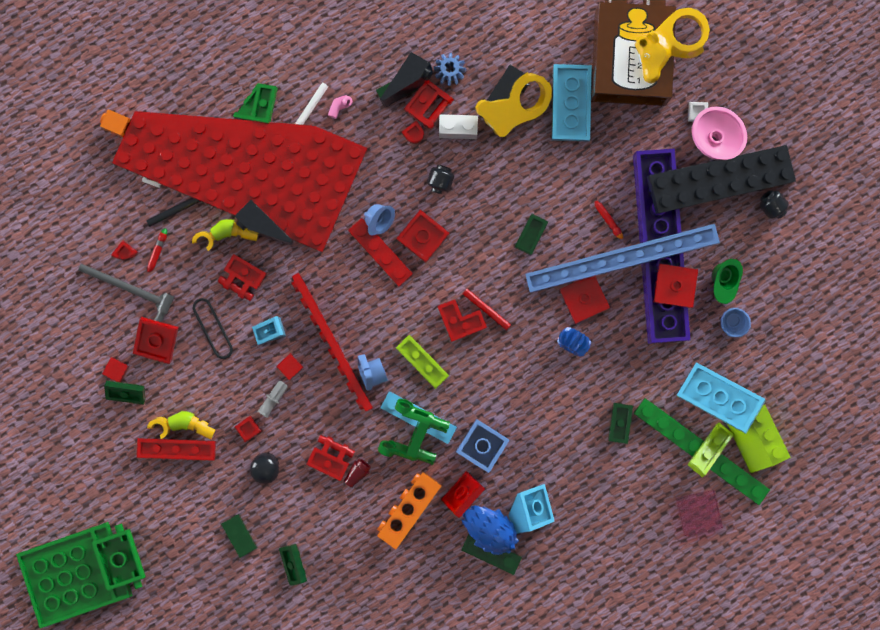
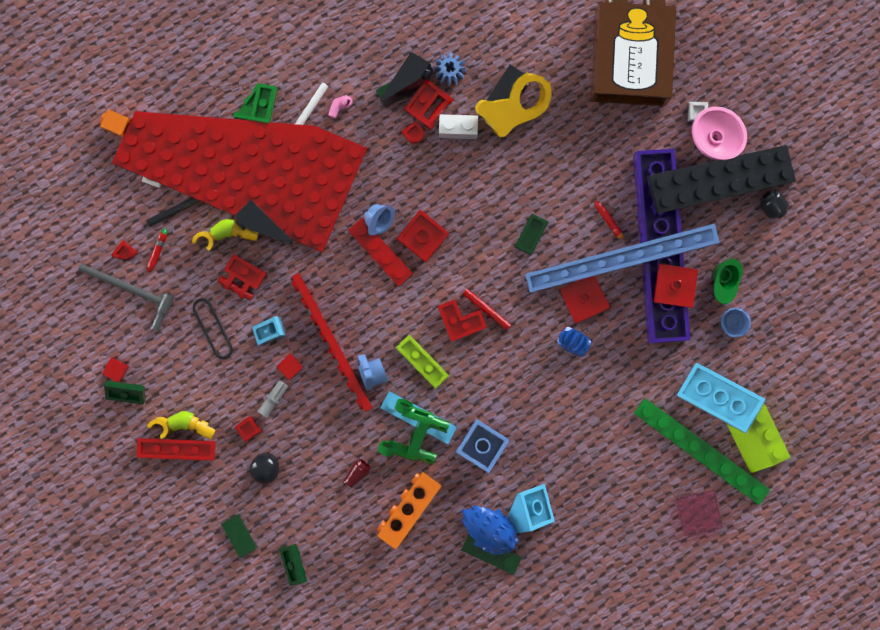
(81, 572): green plate -> none
(155, 340): red plate -> none
(328, 463): red plate -> none
(440, 179): black head -> none
(462, 494): red plate -> none
(571, 102): medium azure plate -> none
(620, 423): dark green plate -> none
(661, 44): yellow animal -> none
(710, 449): lime tile -> none

